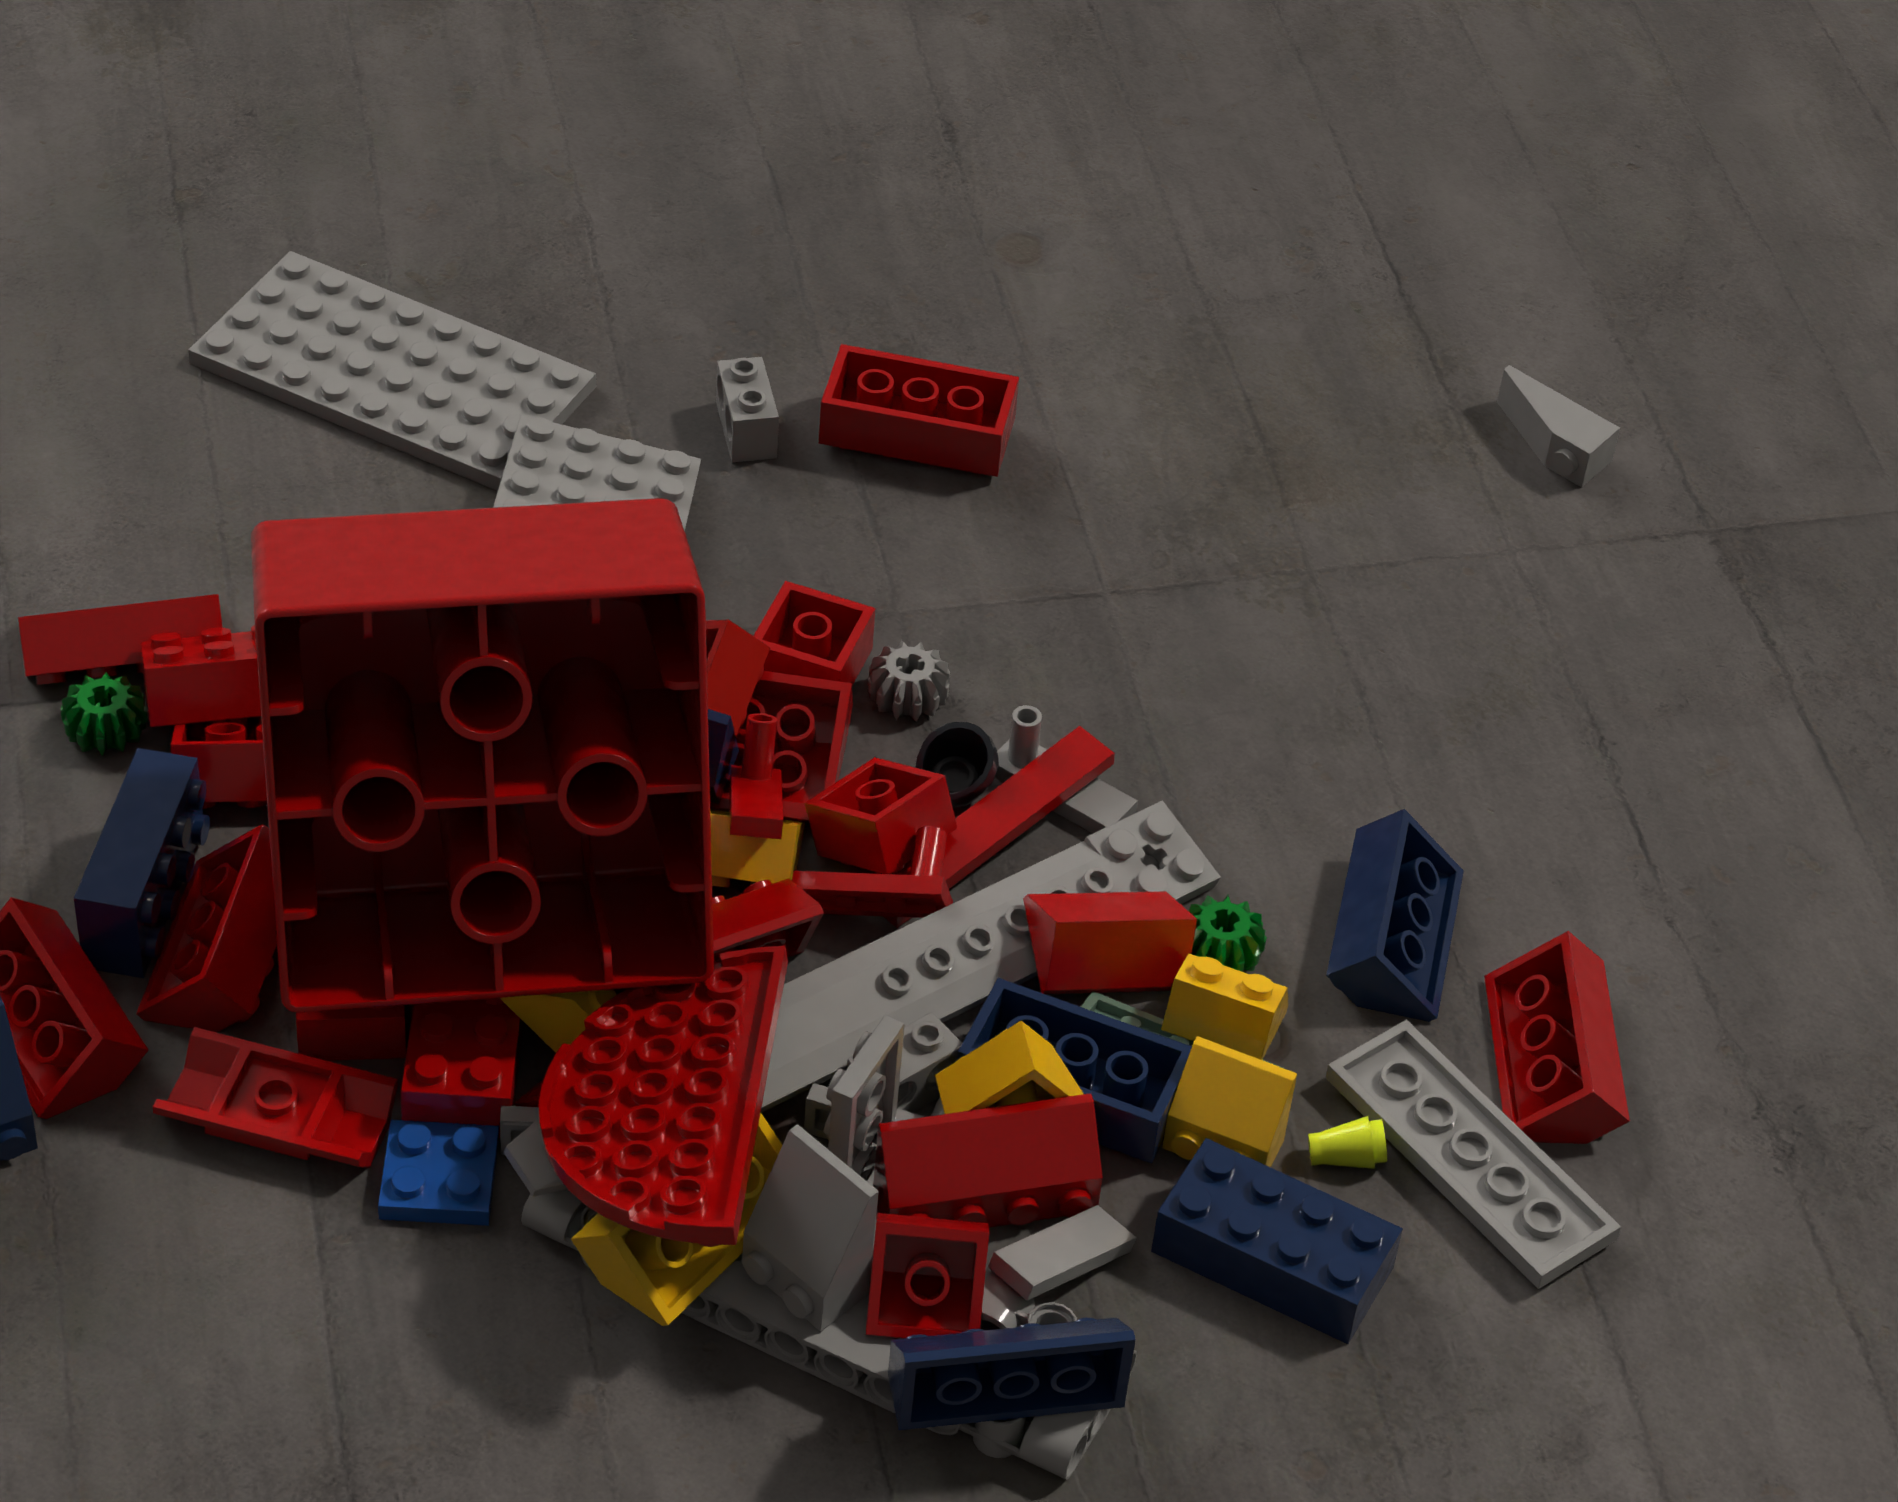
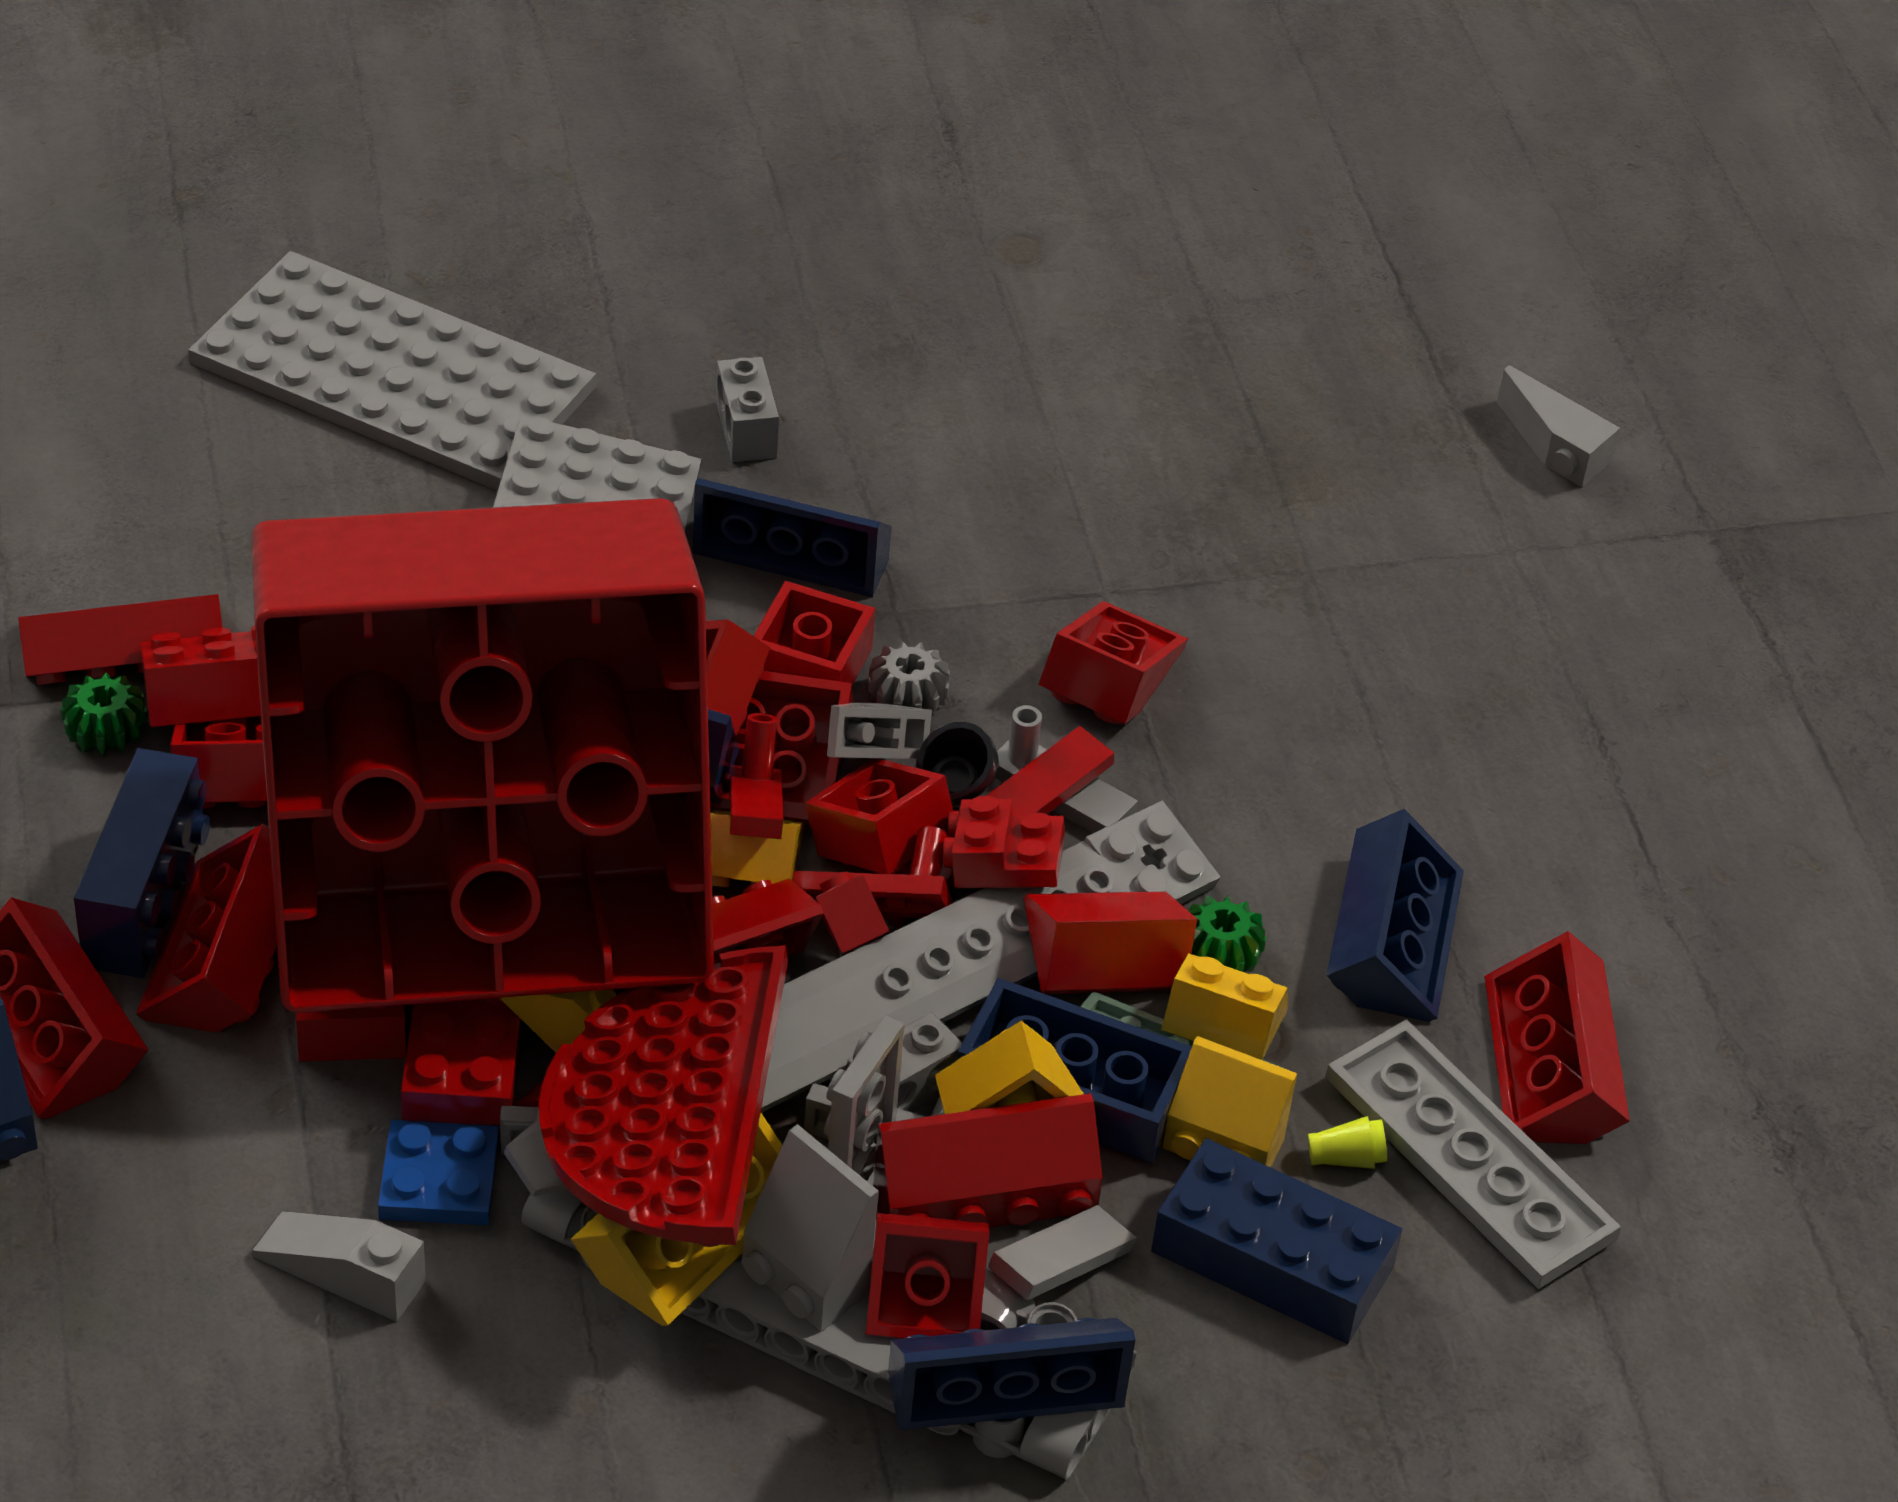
(281, 1100): red piece -> none
(348, 1258): none -> light grey slope
(789, 538): none -> dark blue slope
(850, 912): none -> red brick
(877, 730): none -> light grey slope
(918, 410): red brick -> none
(1000, 849): none -> red plate
(1110, 662): none -> red slope

